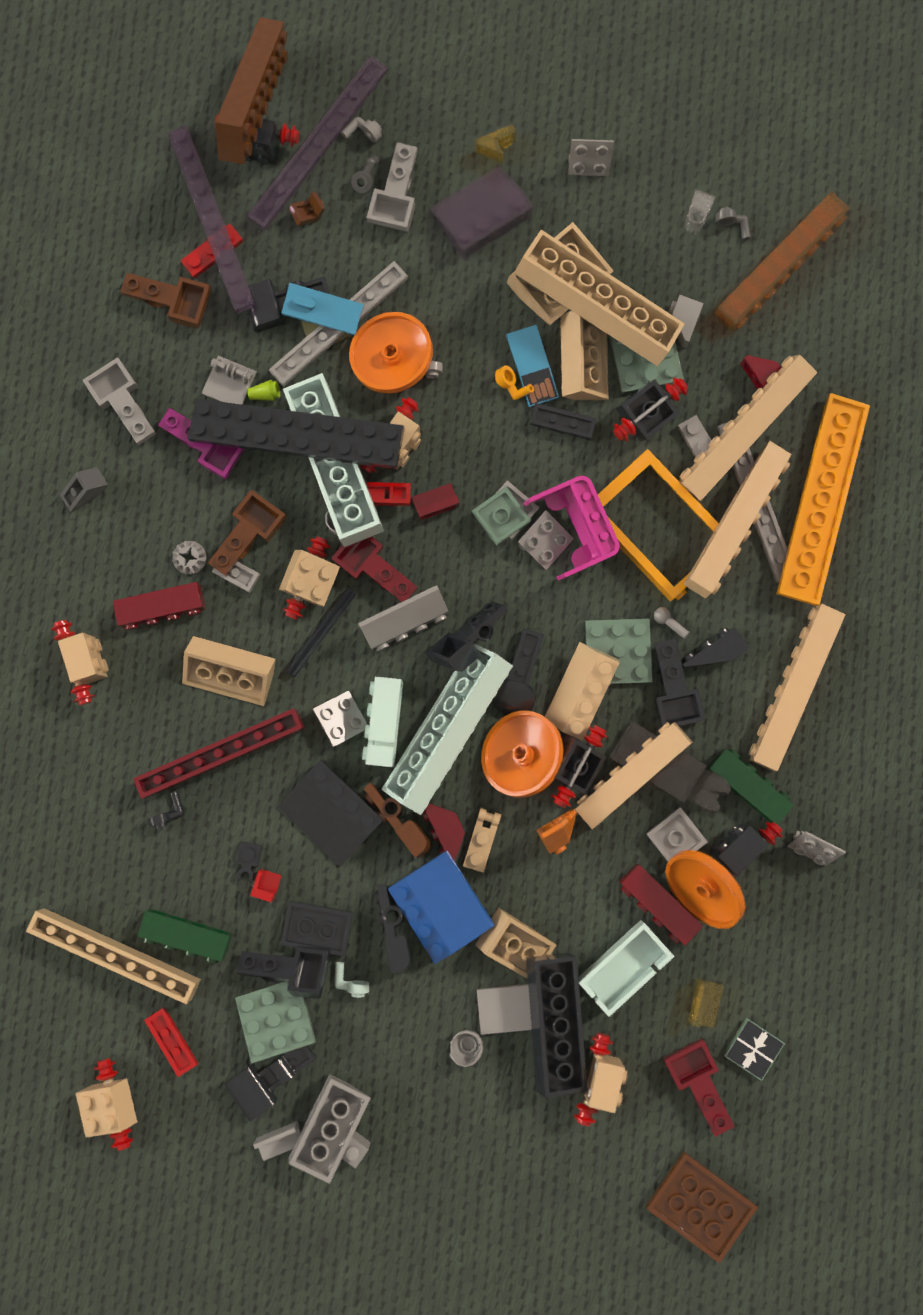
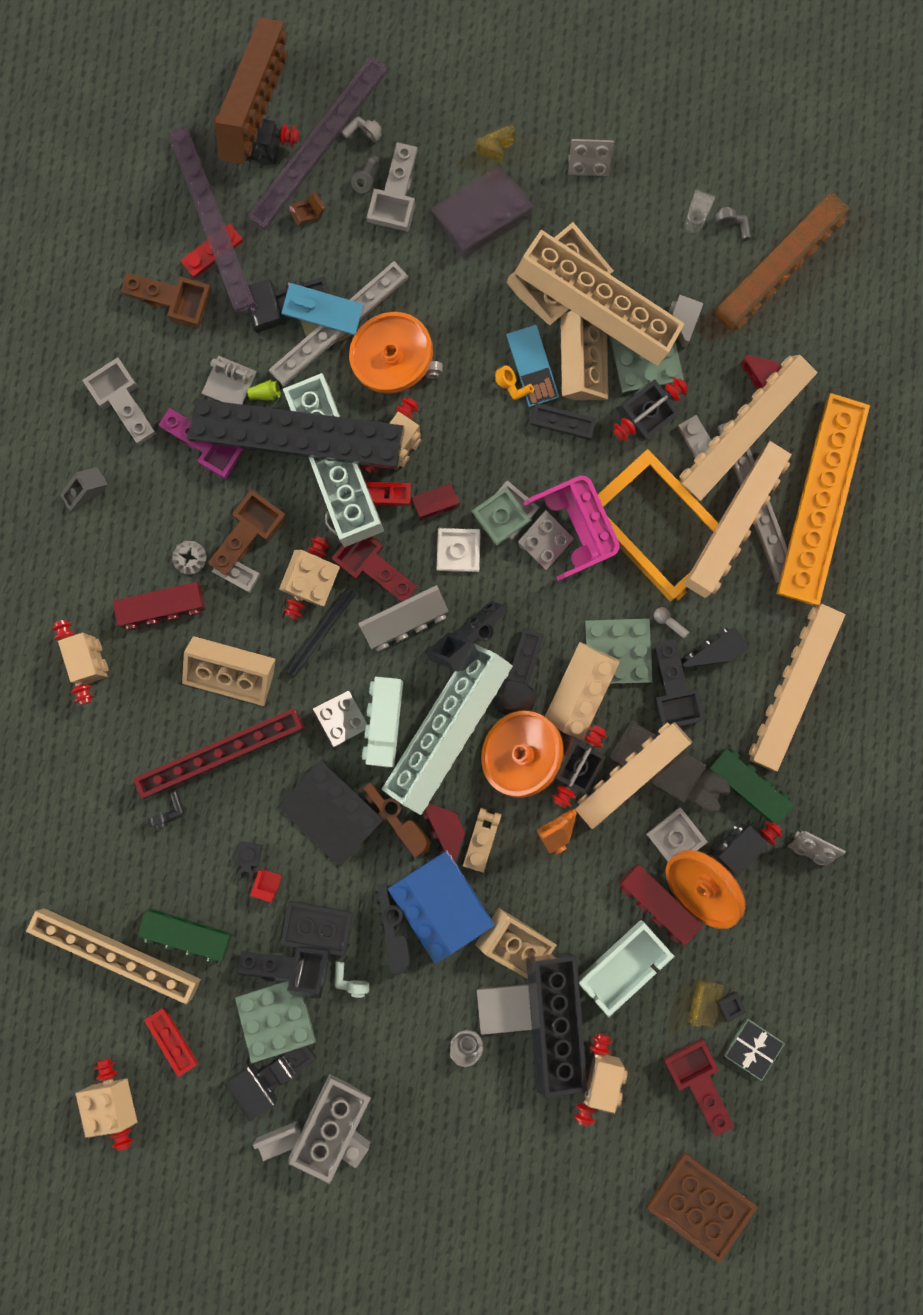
(458, 550): none -> white tile
(731, 1006): none -> black plate

